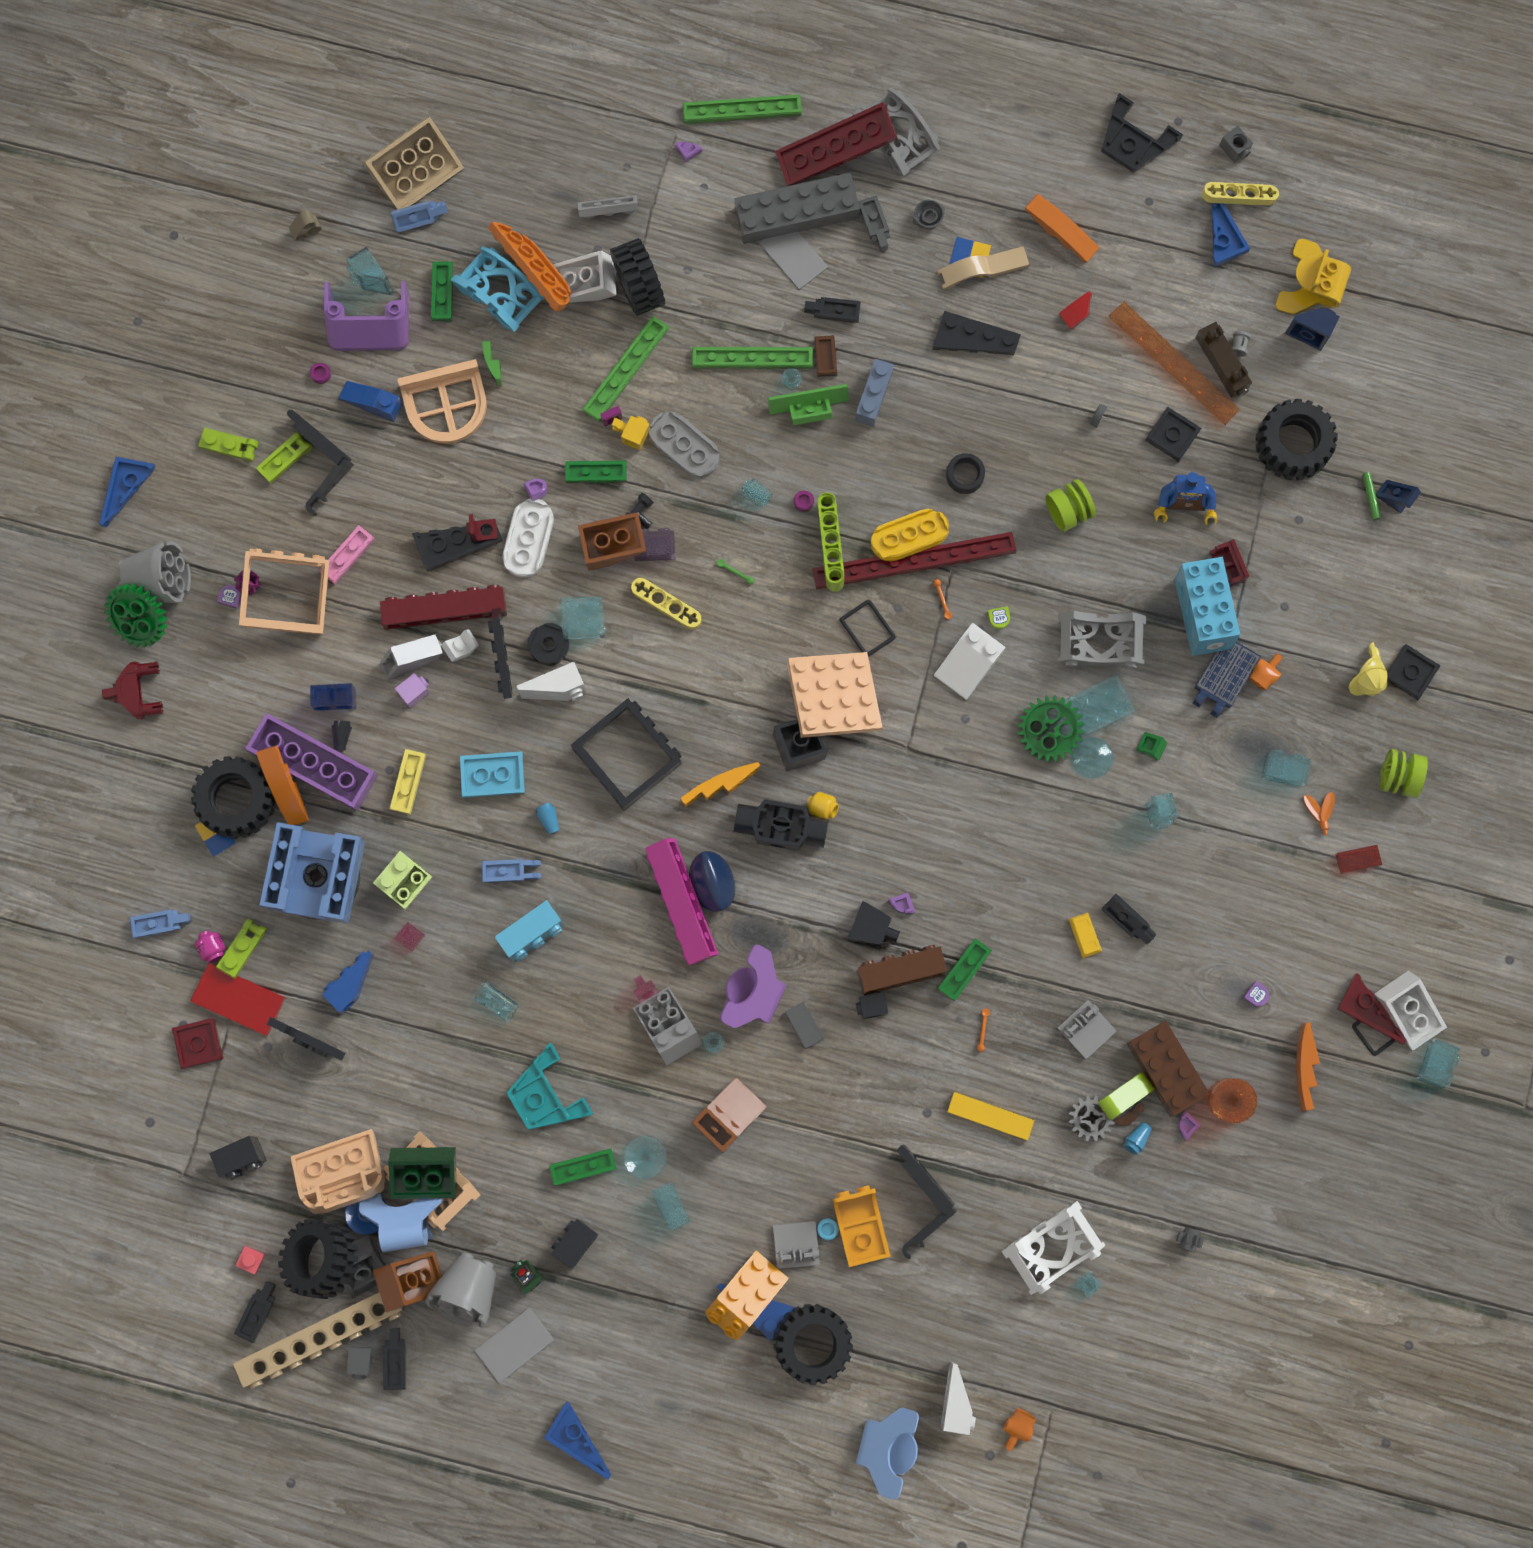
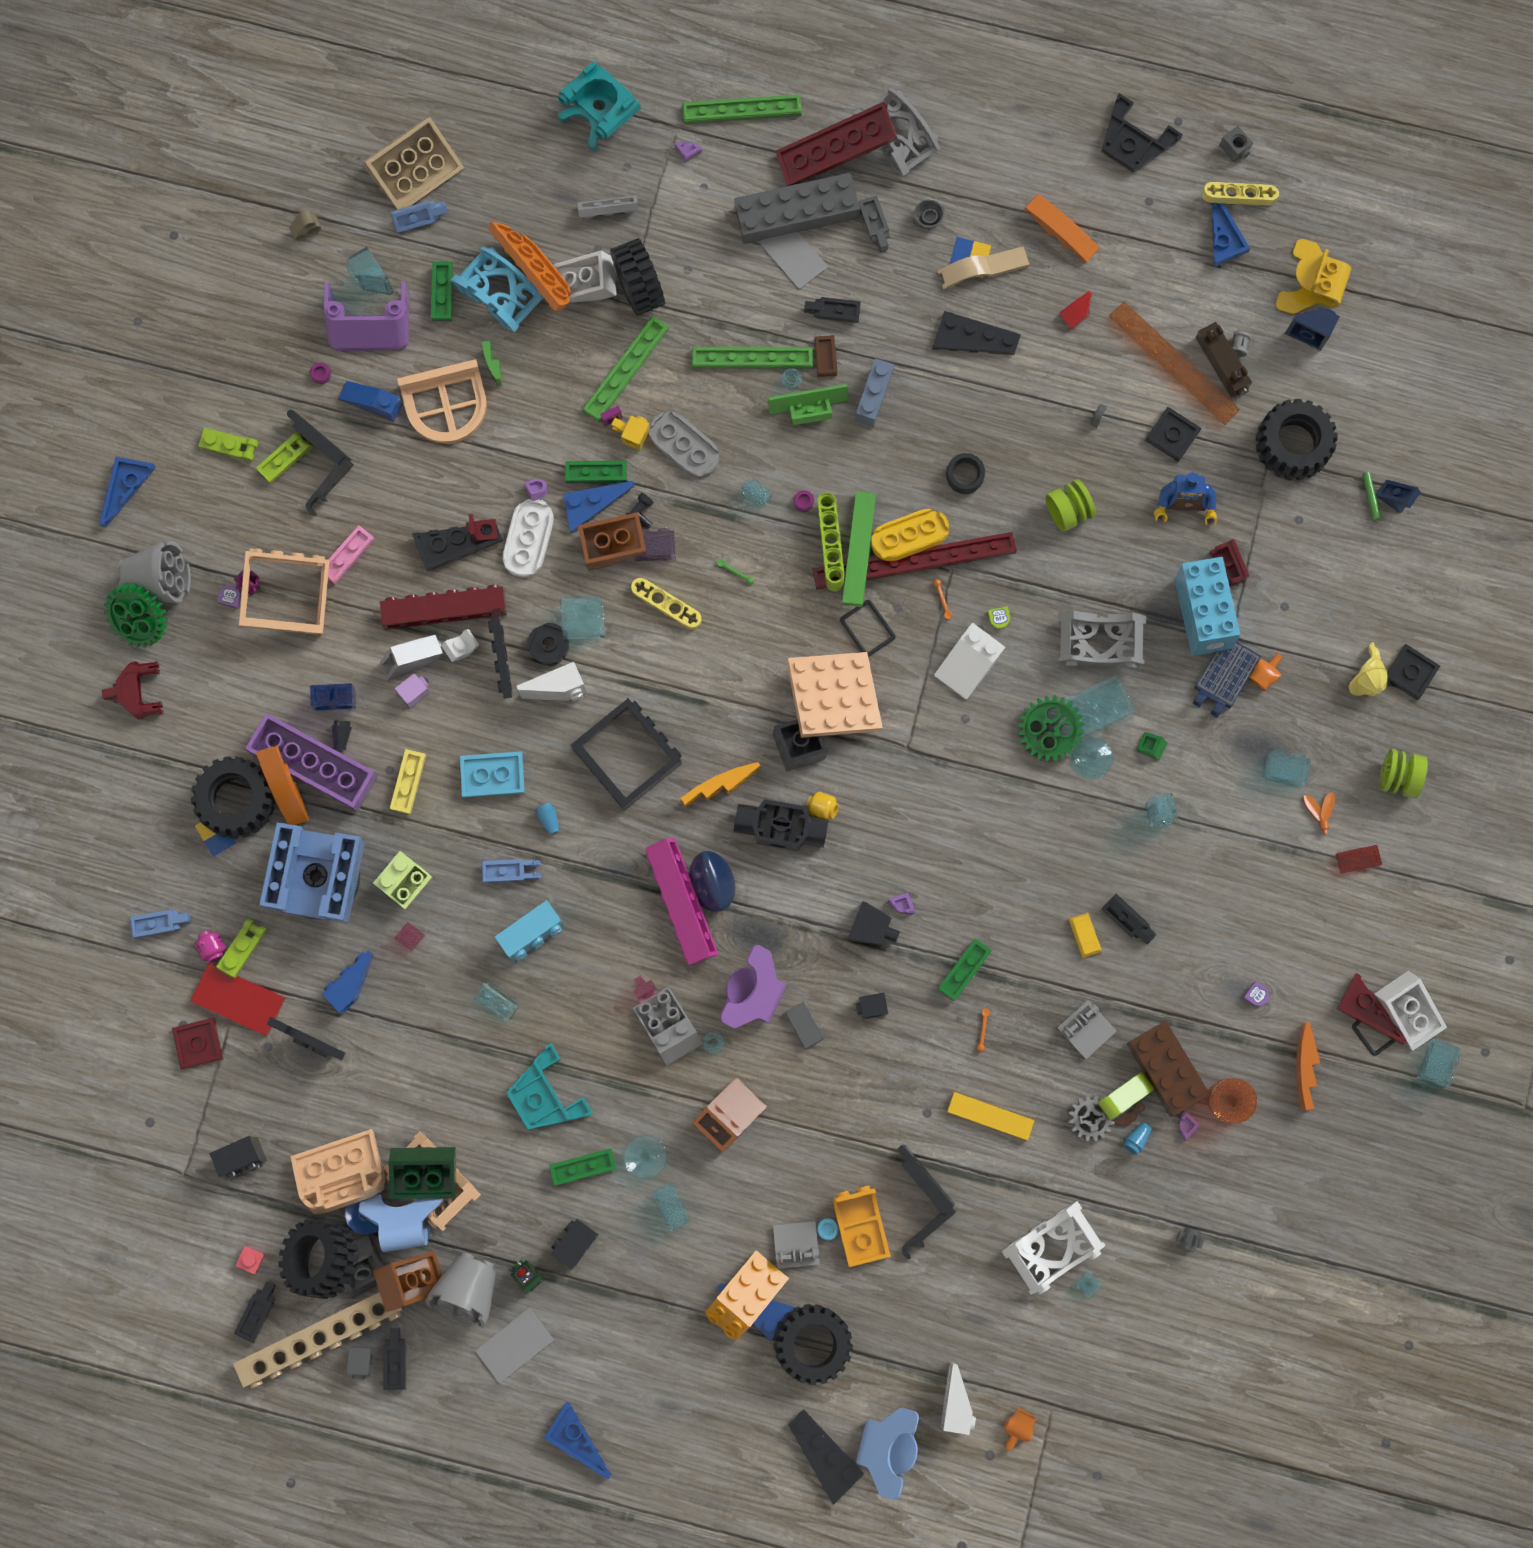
(585, 504): none -> blue wing
(597, 85): none -> teal piece
(827, 1459): none -> black wing
(859, 549): none -> bright green tile
(902, 970): reddish brown brick -> none

